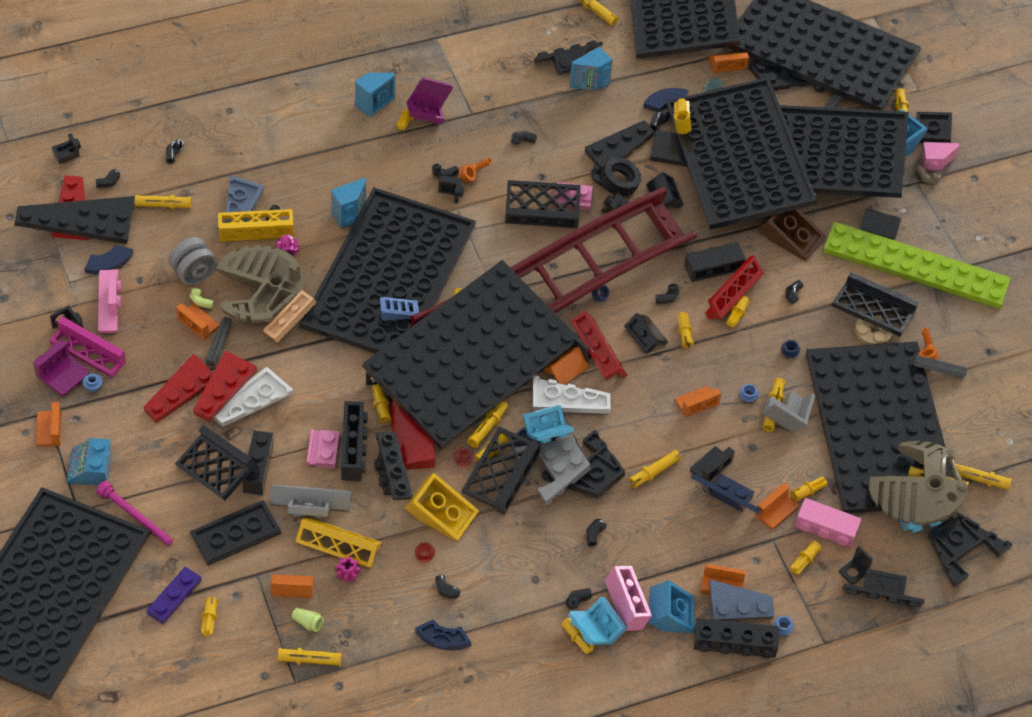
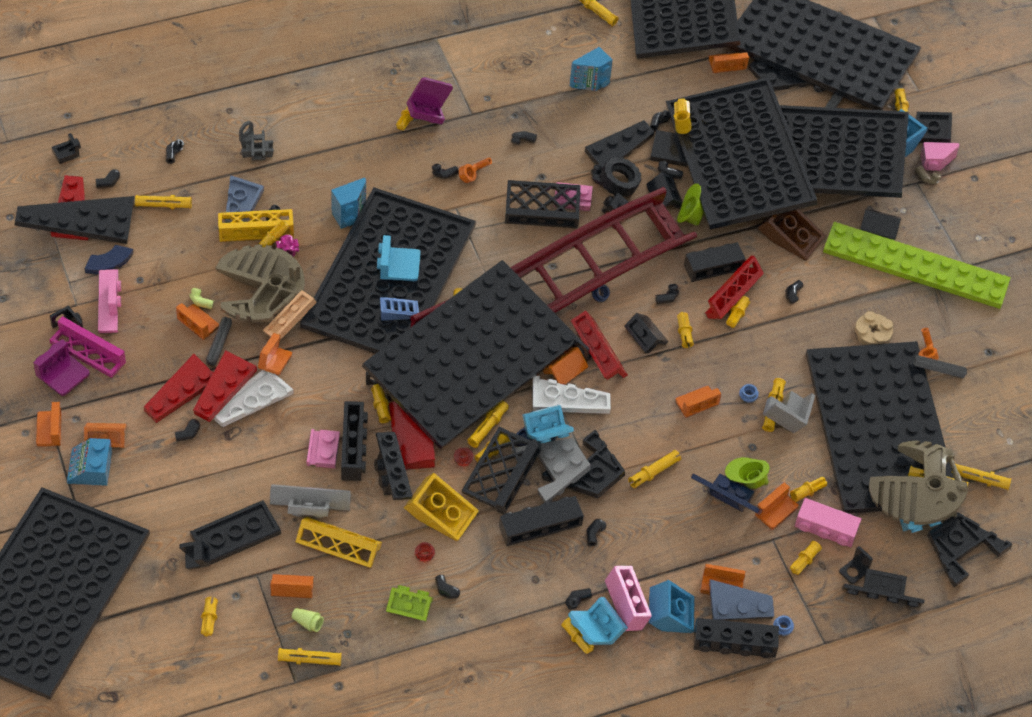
(92, 386): medium blue plate -> none
(106, 491): dark pink piece -> none
(111, 431): none -> orange panel
(174, 595): dark purple plate -> none
(190, 431): none -> black arm
(192, 261): light grey wheel -> none
(196, 554): none -> black panel
(223, 448): black fence -> none
(257, 151): none -> dark grey piece
(261, 452): black brick -> none
(272, 357): none -> orange panel
(273, 235): none -> yellow axle
(347, 569): dark pink gear -> none
(374, 91): dark azure slope -> none
(397, 262): none -> medium azure bracket
(409, 603): none -> lime bracket
(443, 637): dark blue tile -> none
(451, 186): black bracket -> none
(541, 520): none -> black brick
(564, 58): black bracket -> none
(657, 101): dark blue tile -> none
(663, 167): none -> black arm
(691, 208): none -> lime piece
(713, 84): clear light blue gear -> none
(713, 463): black panel -> none
(749, 471): none -> lime piece
(788, 346): dark blue plate -> none
(878, 296): black fence -> none

